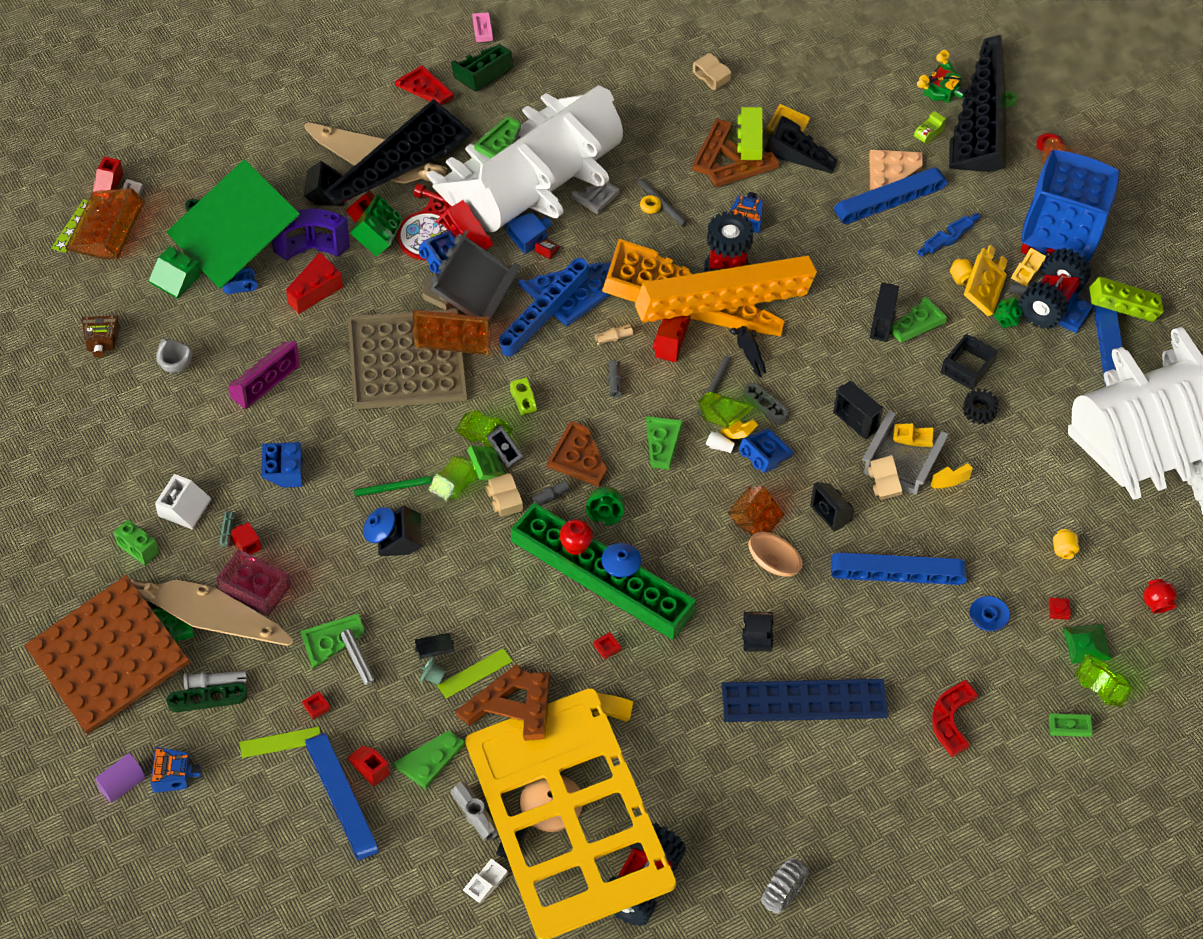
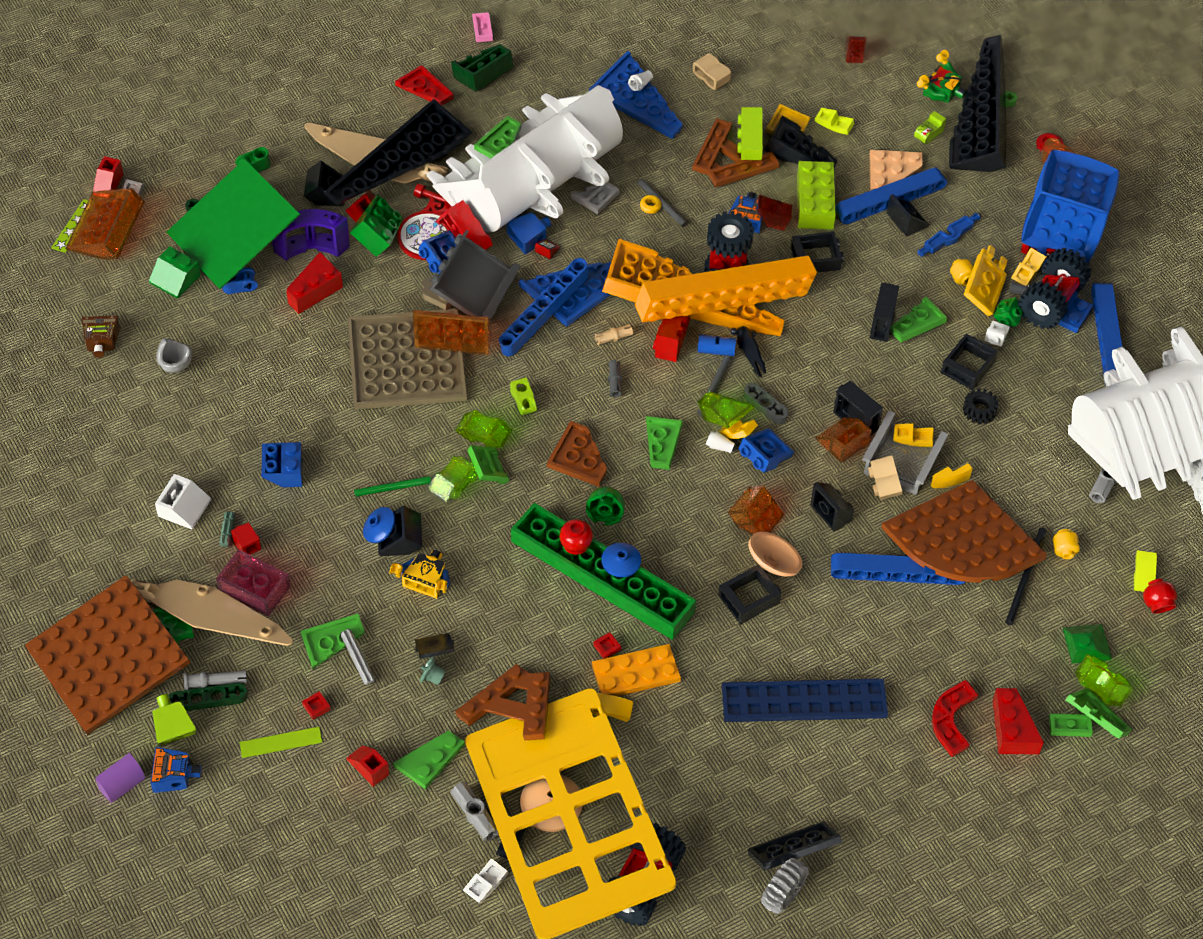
(136, 542): bright green brick -> none
(171, 721): none -> lime torso
(257, 158): none -> green piece
(265, 374): magenta slope -> none
(341, 796): blue beam -> none
(424, 574): none -> torso
(474, 673): lime sticker -> none
(504, 445): black slope -> none
(505, 495): tan brick -> none
(550, 493): dark grey pin -> none
(636, 671): none -> light orange plate
(639, 80): none -> white cone
(643, 105): none -> blue wing
(716, 345): none -> blue pin
(736, 607): none -> black window
(758, 631): black brick -> none
(774, 212): none -> clear red slope
(794, 845): none -> black tile
(815, 195): none -> lime piece
(819, 240): none -> black window
(829, 119): none -> neon yellow slope
(845, 438): none -> clear orange slope
(854, 49): none -> clear red slope
(905, 215): none -> black slope
(964, 537): none -> dark orange plate
(990, 607): blue dish -> none
(996, 333): none -> white bracket
(1014, 725): none -> red wedge
(1024, 581): none -> black bar
(1059, 608): red plate -> none
(1098, 711): none -> bright green wing
(1102, 487): none -> light grey piece
(1126, 299): lime brick -> none
(1144, 569): none -> neon yellow slope

